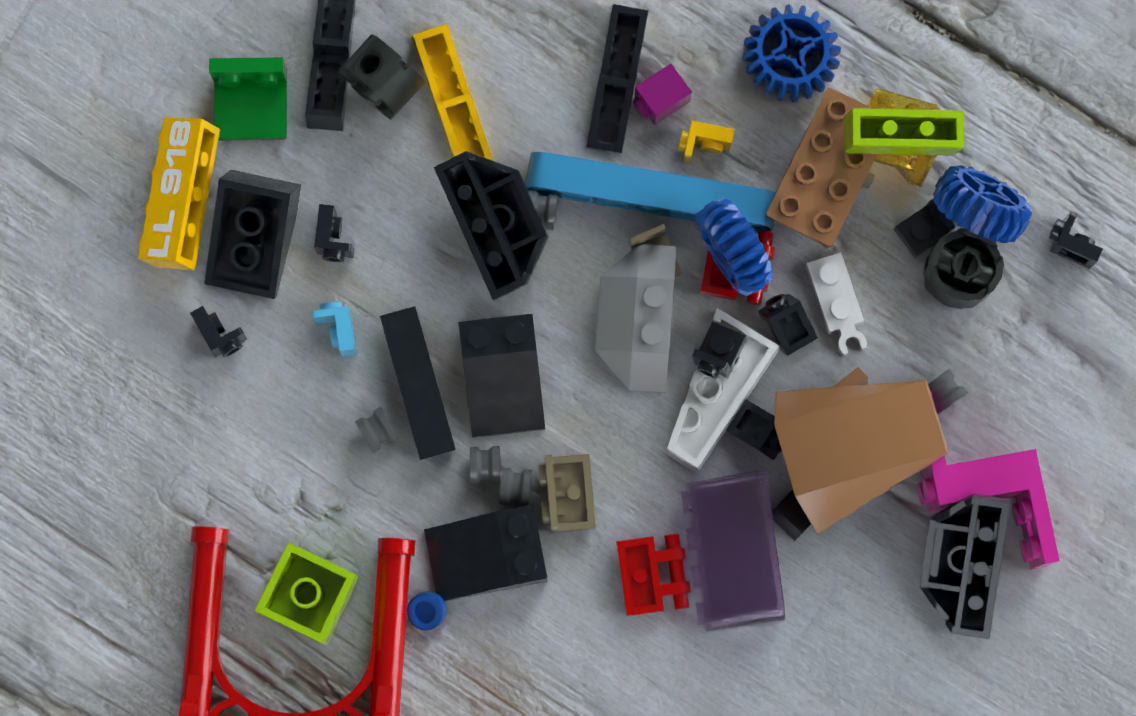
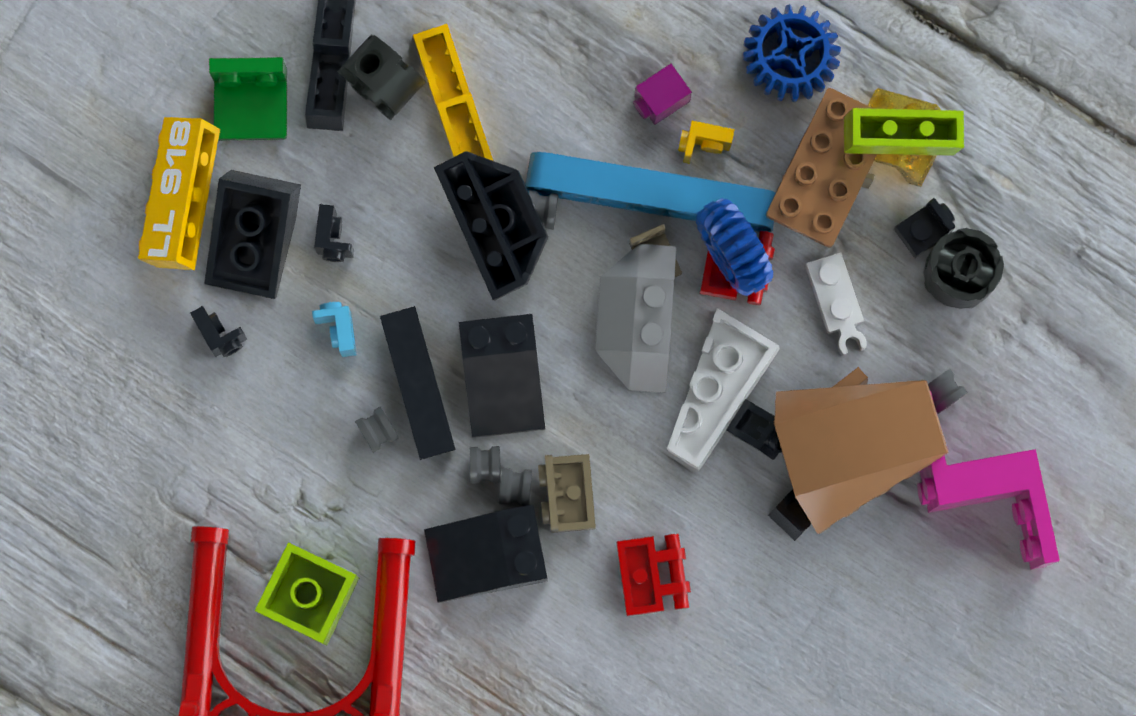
(426, 610): blue tile -> none
(617, 78): black slope -> none
(719, 351): black bracket -> none
(734, 552): clear purple windscreen -> none
(788, 323): black bracket -> none
(965, 562): black wedge -> none
(982, 204): blue gear -> none
(1075, 248): black bracket -> none

